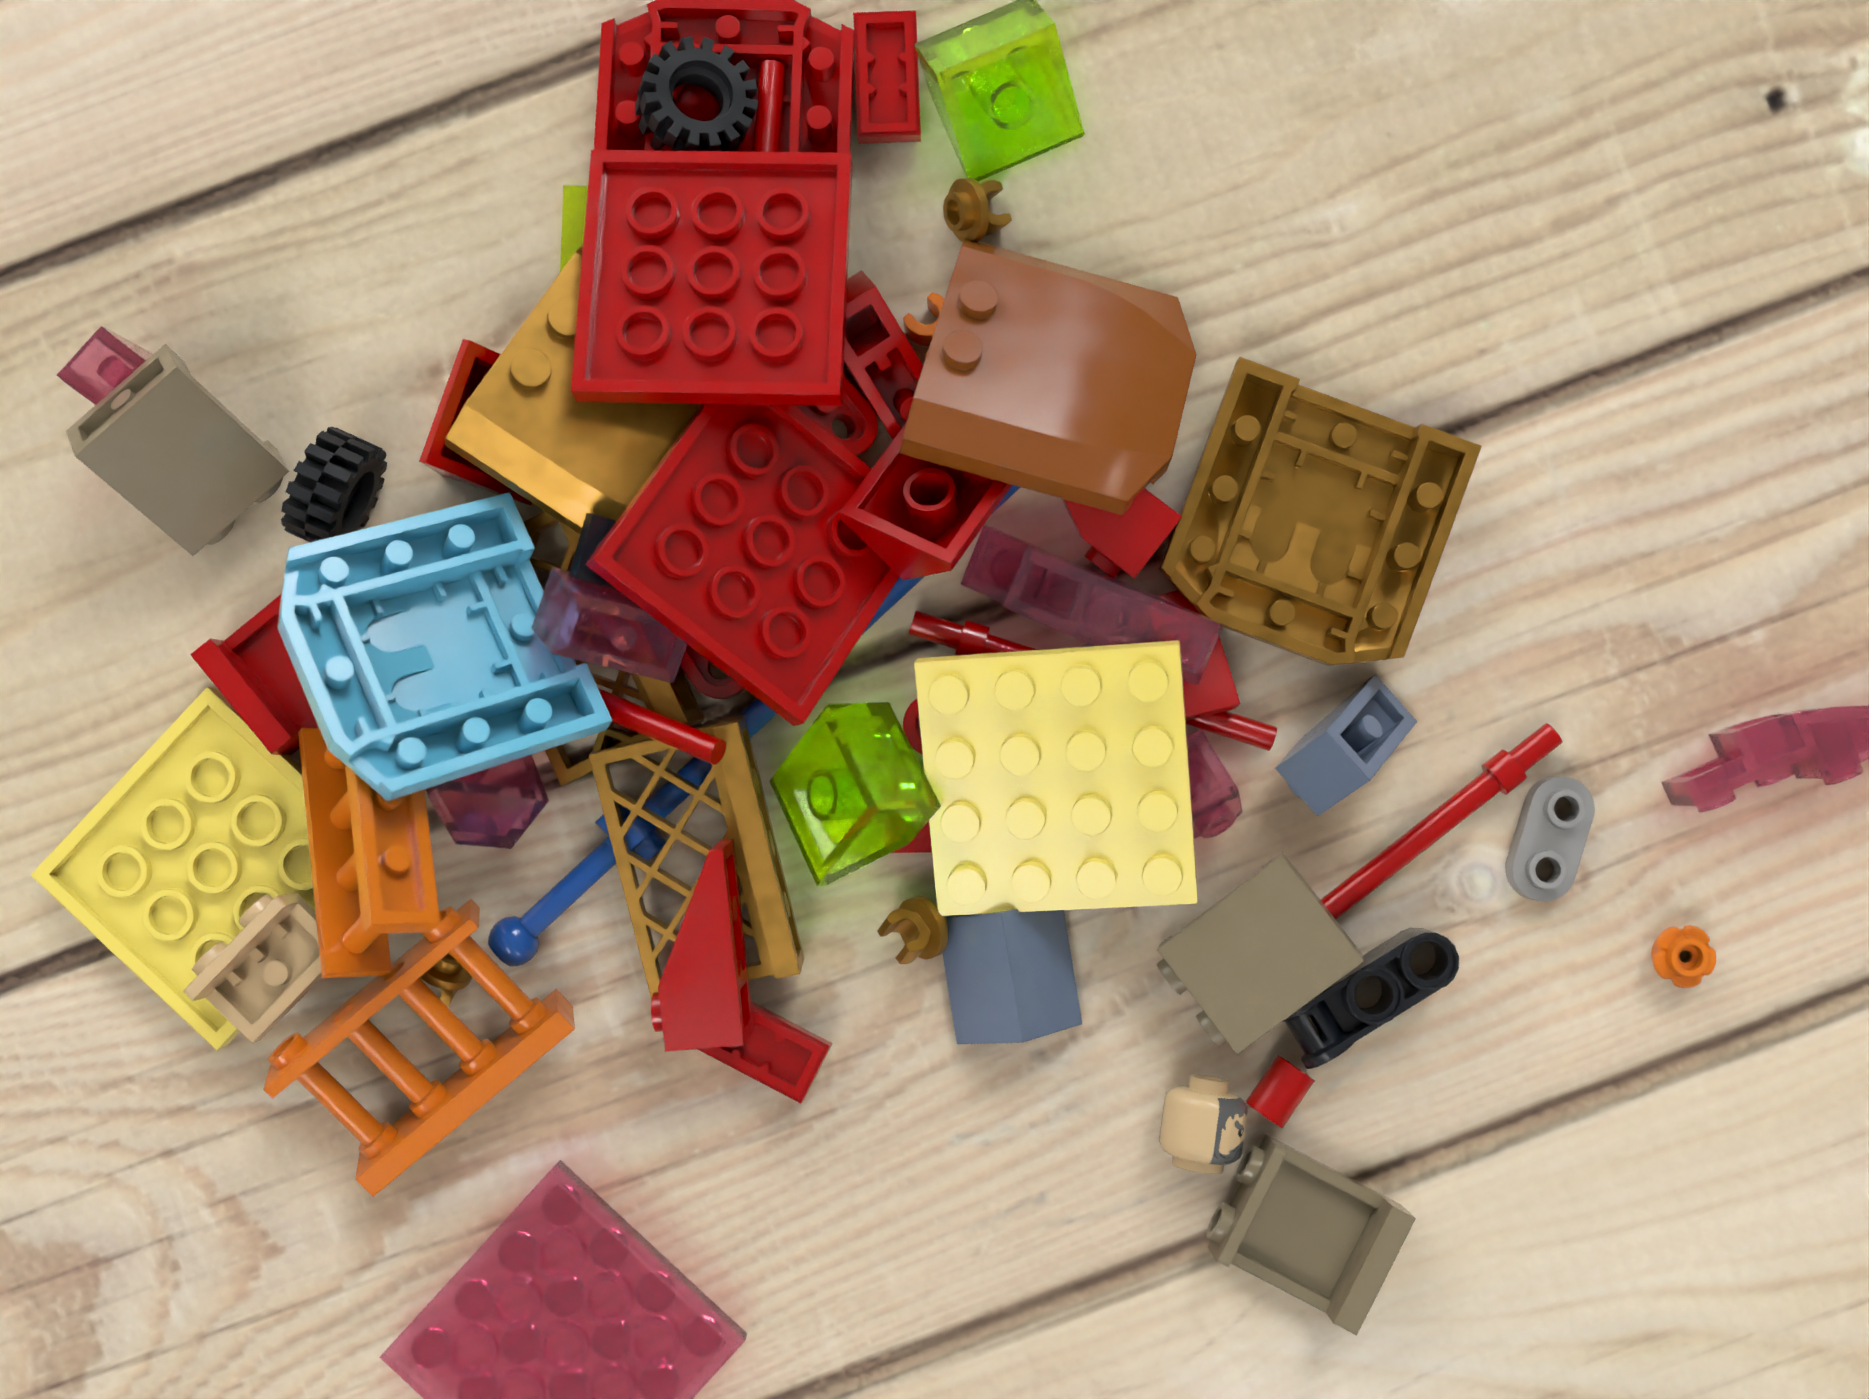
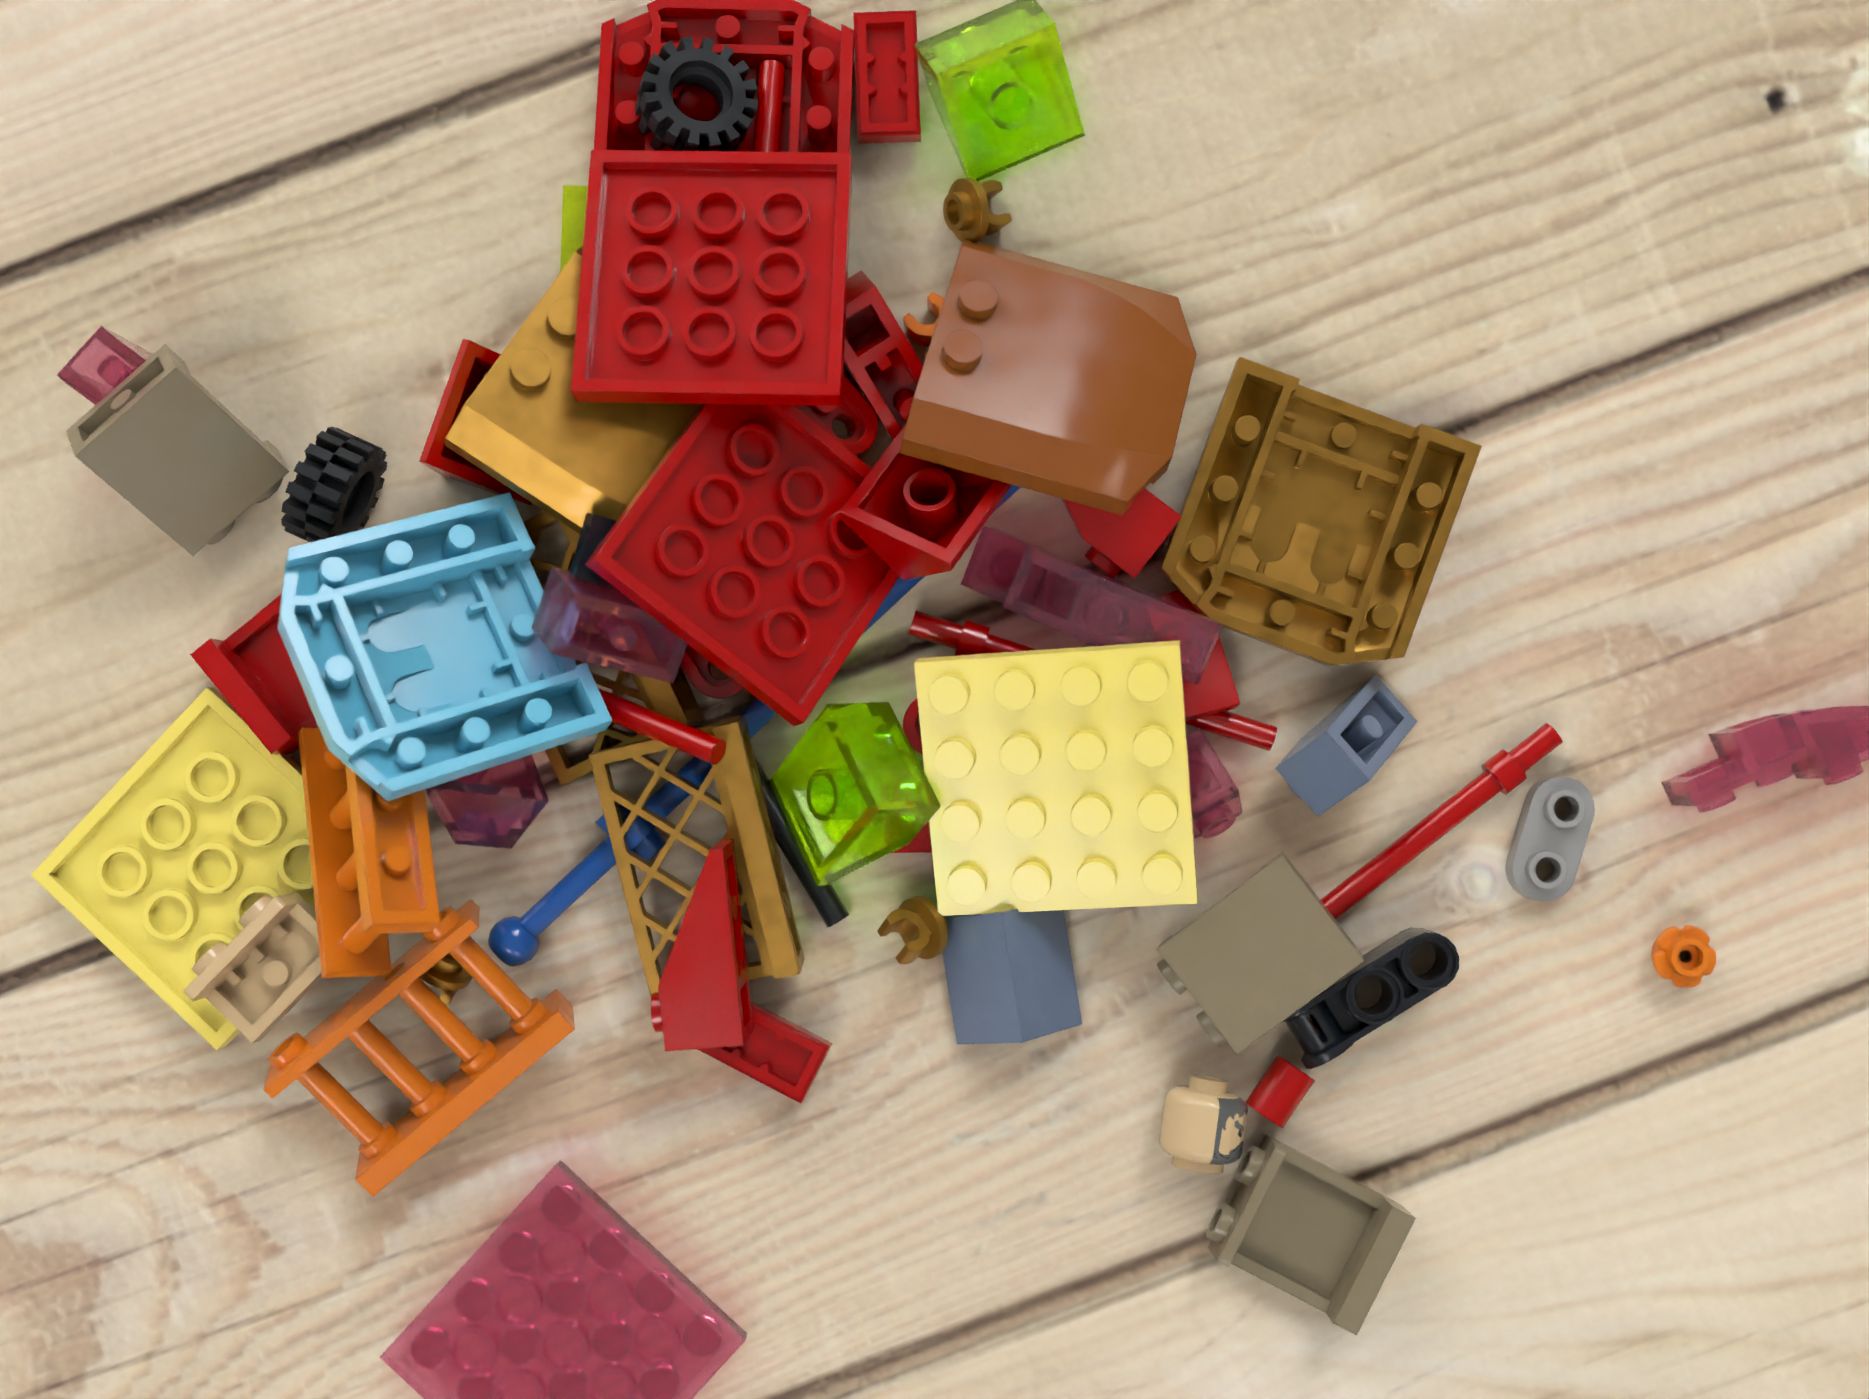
(824, 896): none -> black bar

